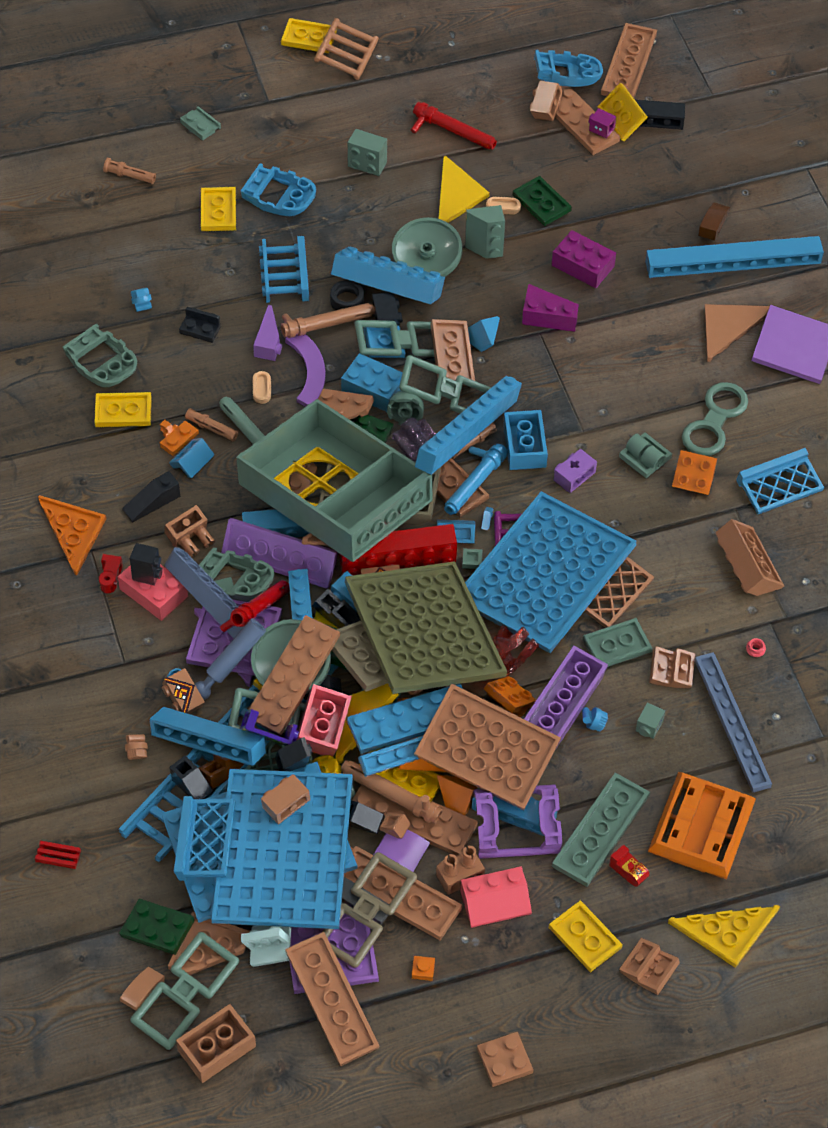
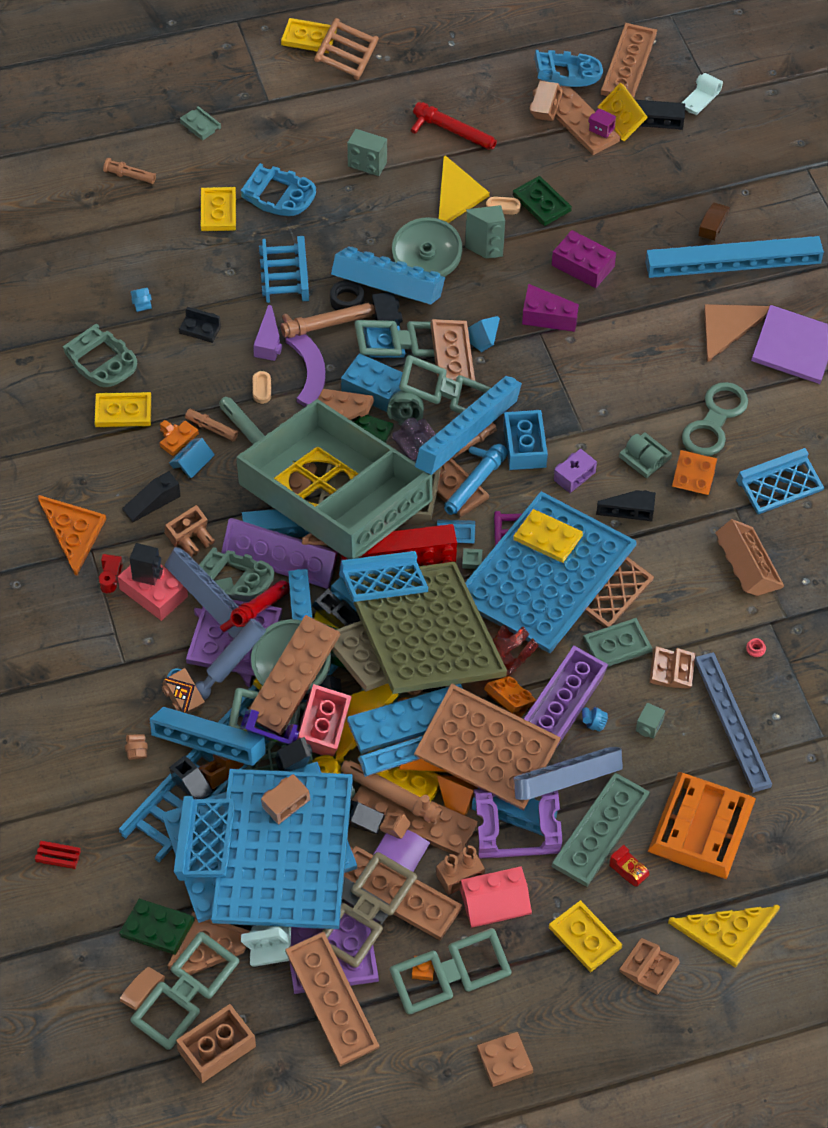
(380, 566): none -> dark azure fence
(450, 971): none -> sand green bar
(488, 512): dark azure tile -> none
(548, 535): none -> yellow plate
(567, 773): none -> sand blue beam
(631, 505): none -> black slope
(707, 89): none -> light aqua door

